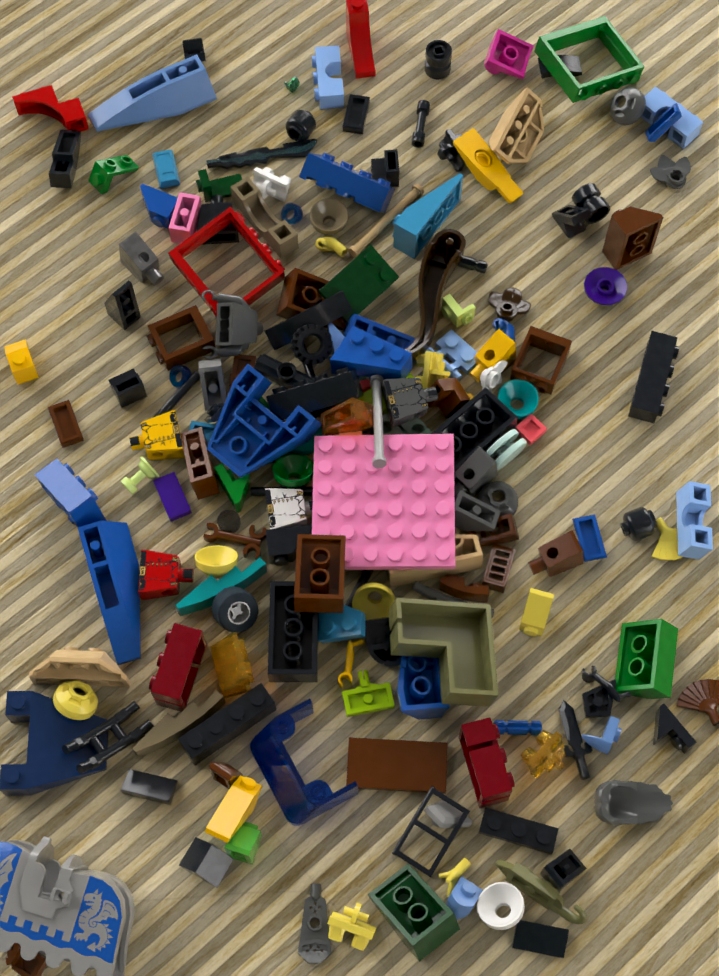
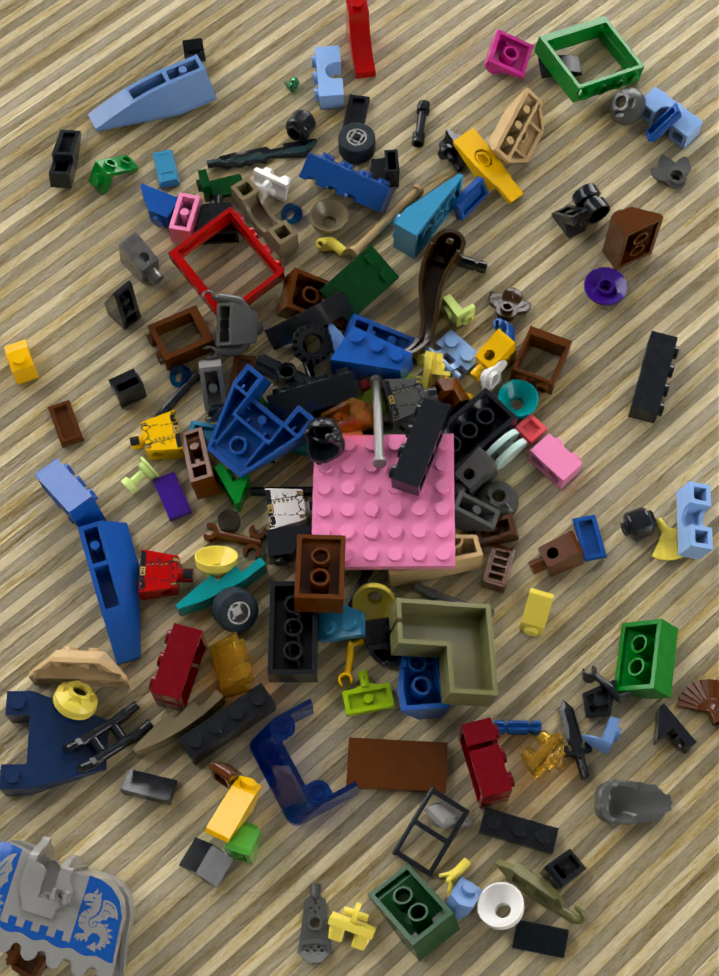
(45, 102): red arch -> none
(293, 466): green piece -> none
(323, 440): none -> black hair
(356, 143): none -> black wheel
(420, 446): none -> black brick
(438, 59): black wheel -> none
(455, 586): reddish brown slope -> none
(469, 198): none -> blue tile
(555, 461): none -> bright pink brick

